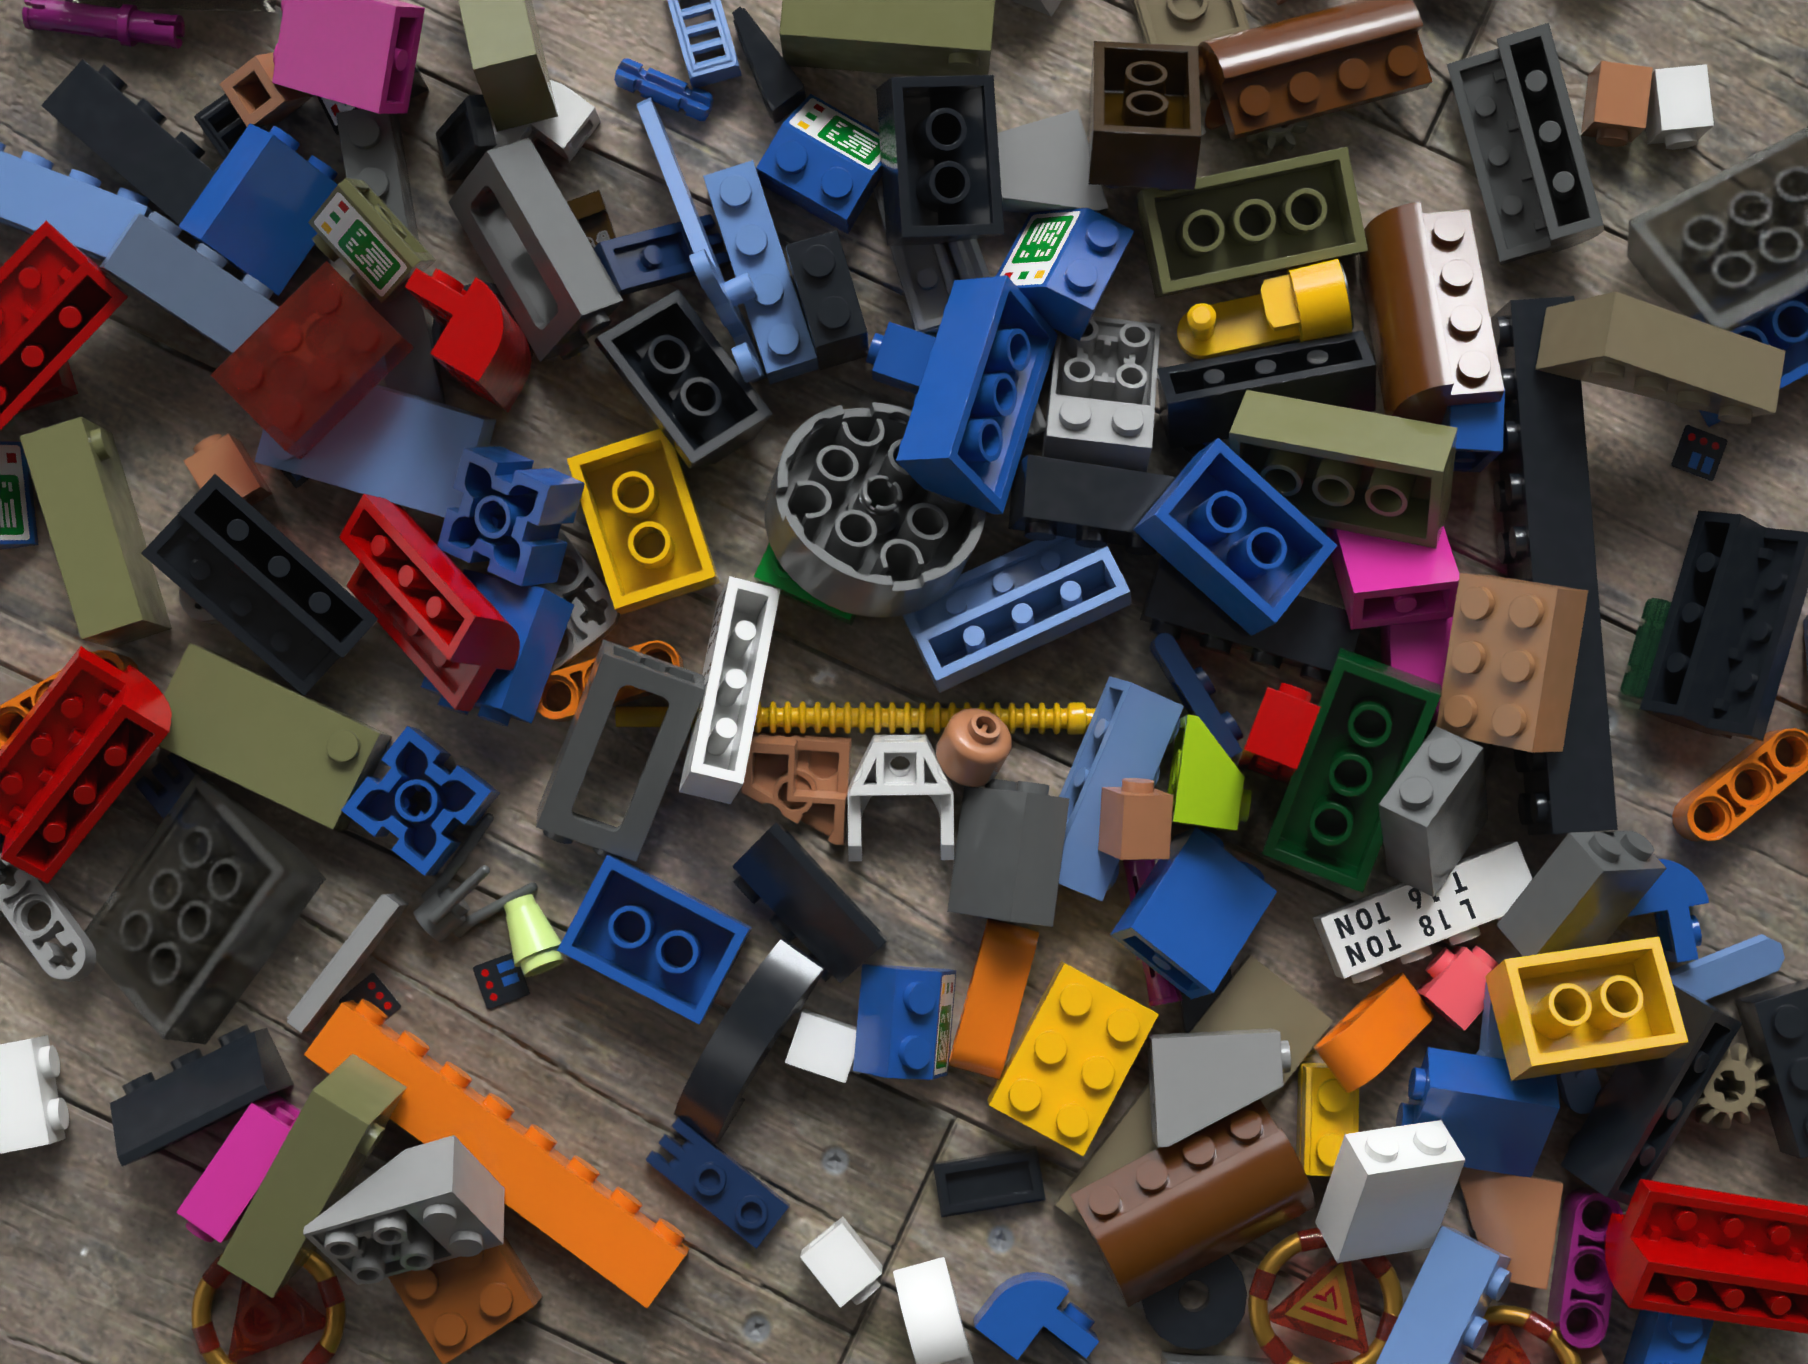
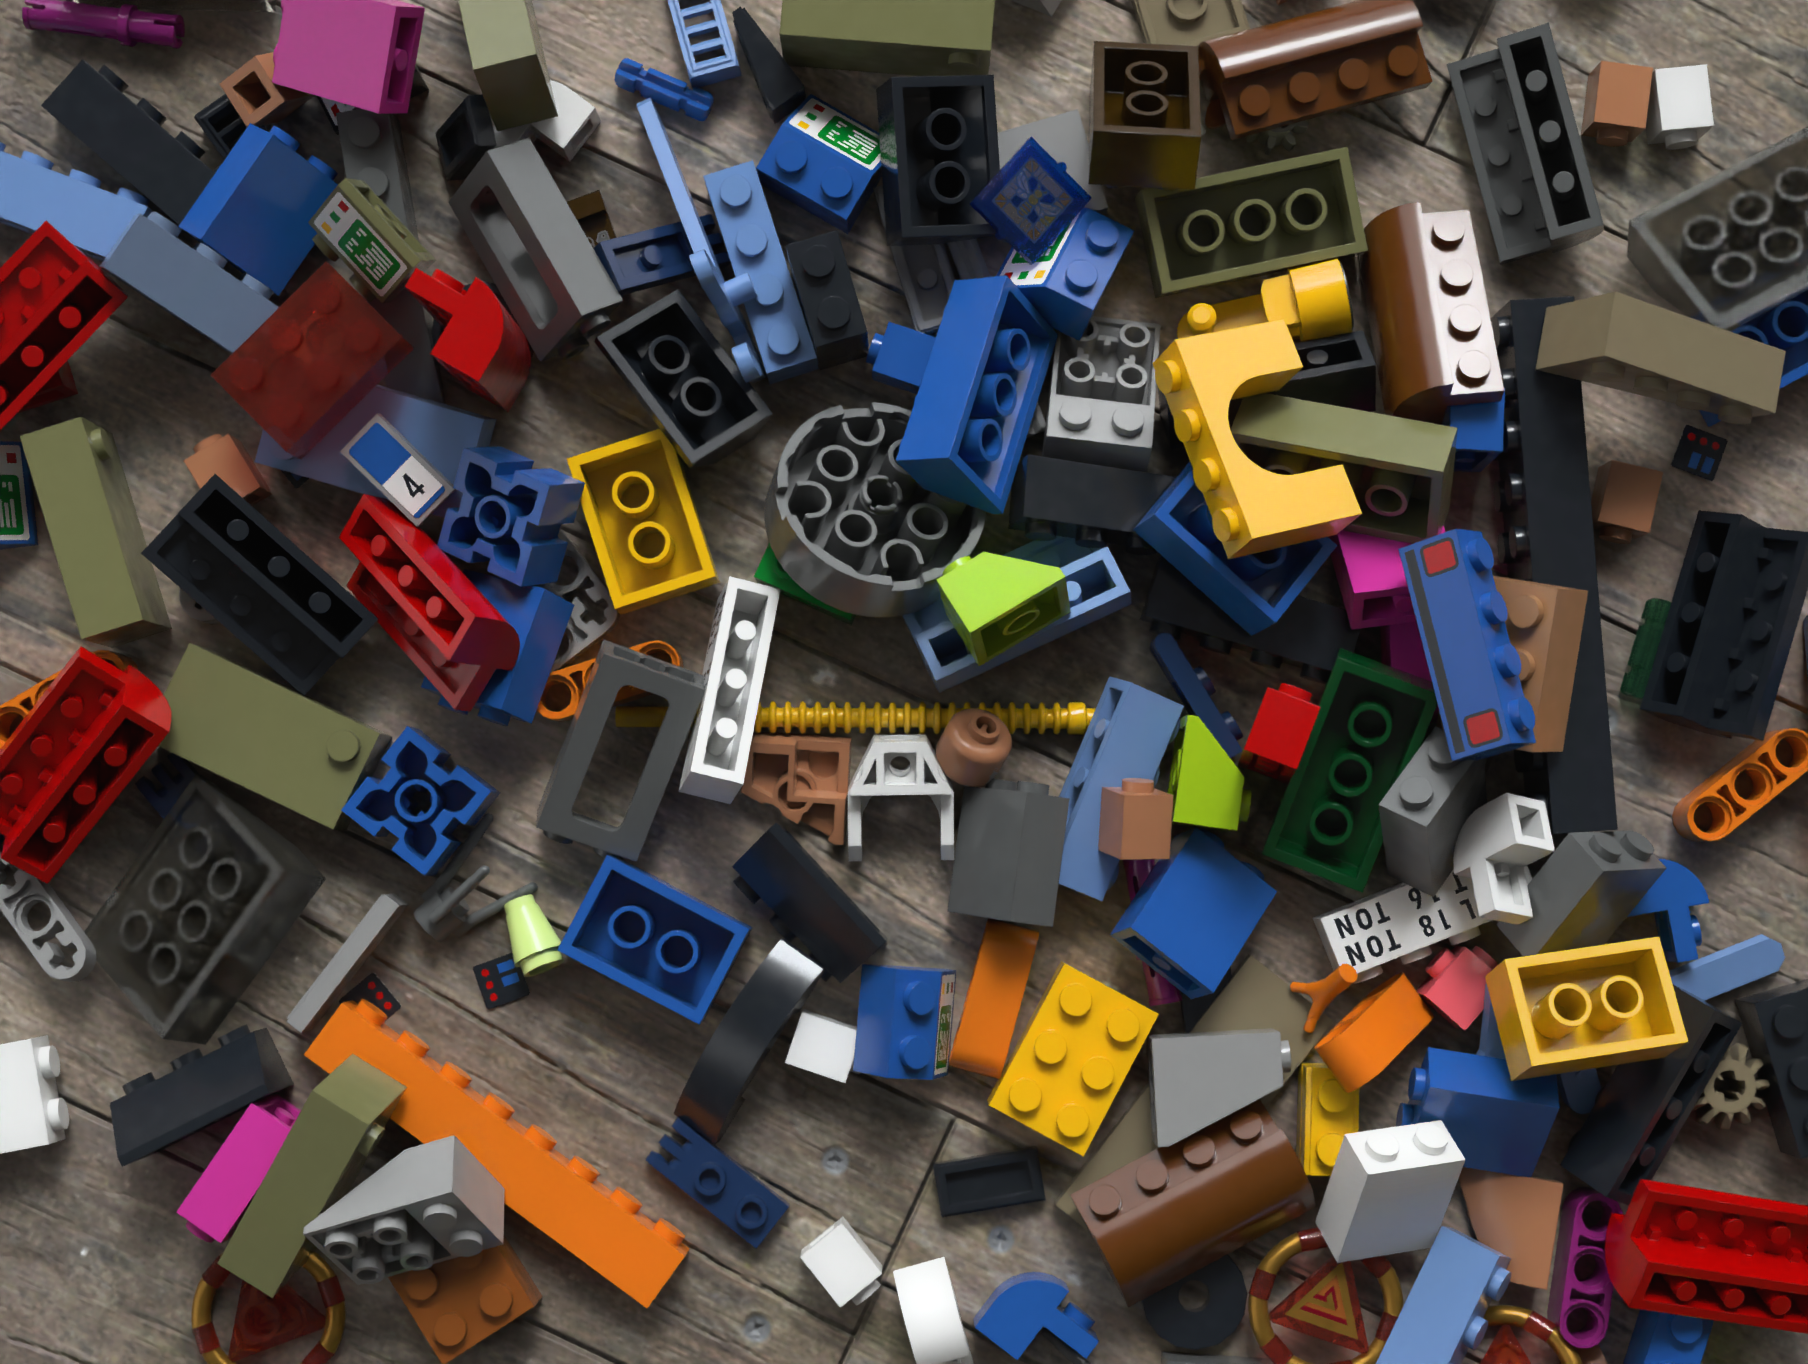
(398, 469): none -> tile
(1001, 601): none -> lime slope
(1030, 200): none -> piece
(1247, 504): none -> yellow arch
(1324, 992): none -> orange bar
(1468, 645): none -> blue brick
(1496, 847): none -> white brick
(1624, 501): none -> nougat brick

